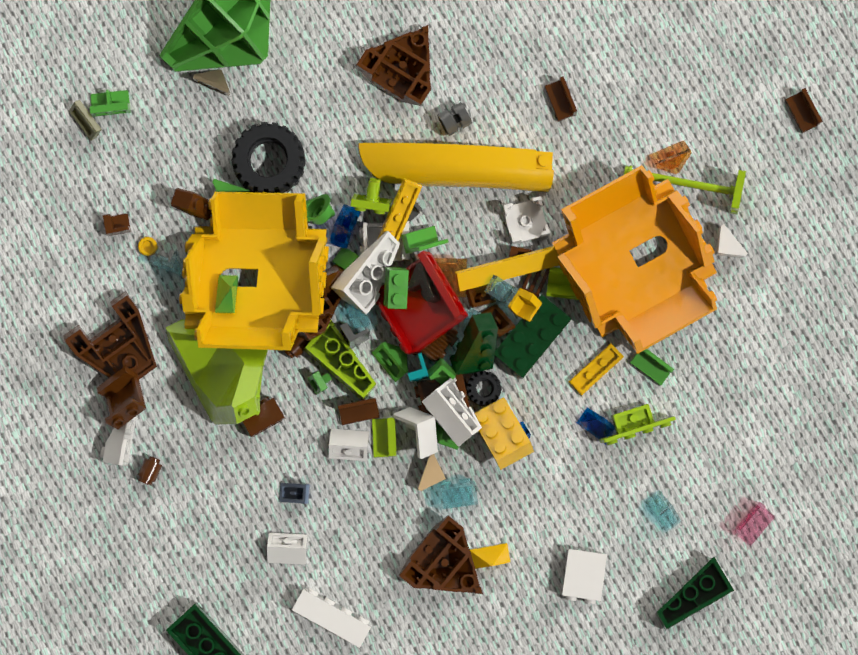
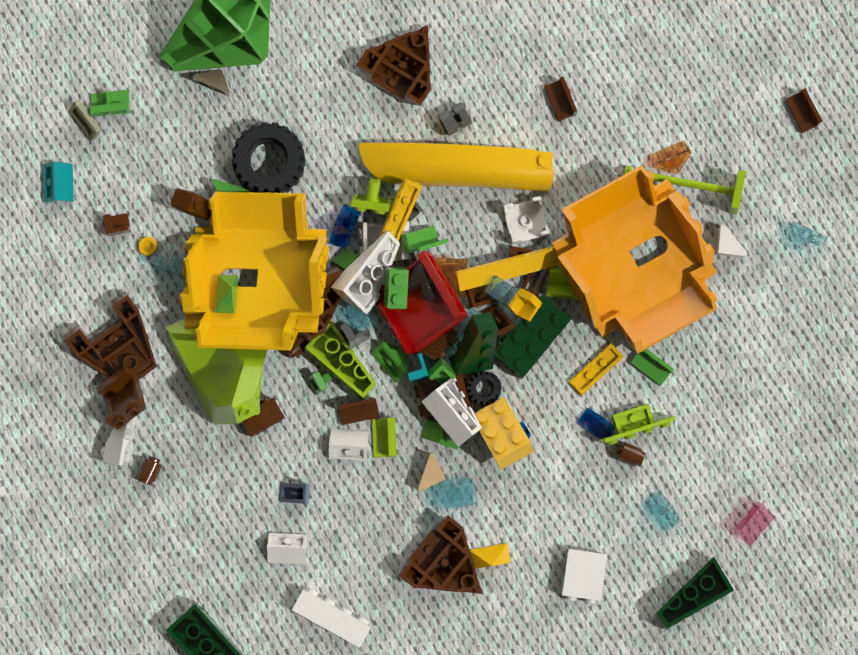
(58, 182): none -> teal panel
(319, 209): bright green piece -> none
(424, 427): white panel -> none
(630, 454): none -> reddish brown brick
(801, 233): none -> clear light blue slope

